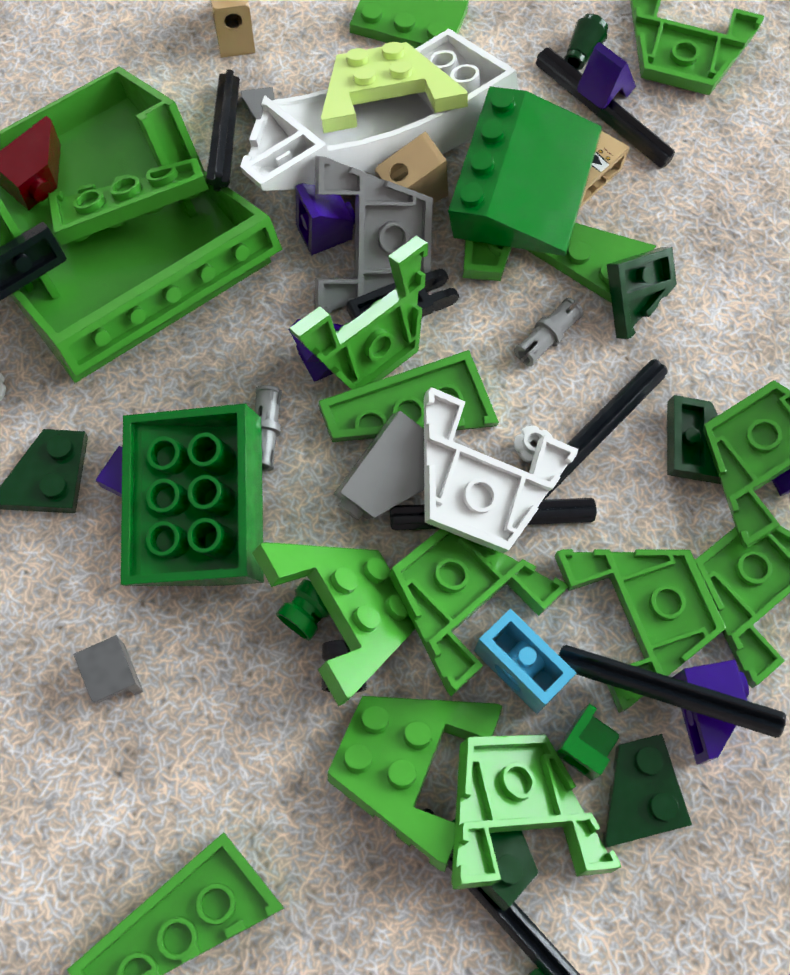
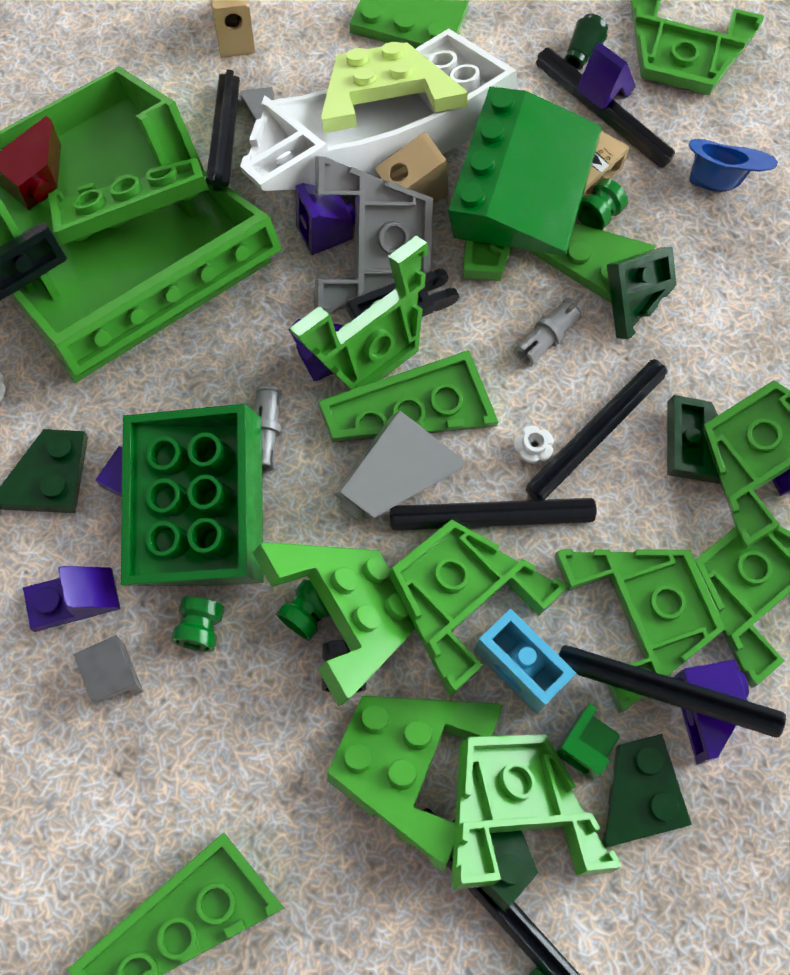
(72, 597): none -> dark purple slope
(197, 627): none -> green wheel
(475, 492): white wing -> none
(605, 201): none -> green wheel
(725, 166): none -> blue piece

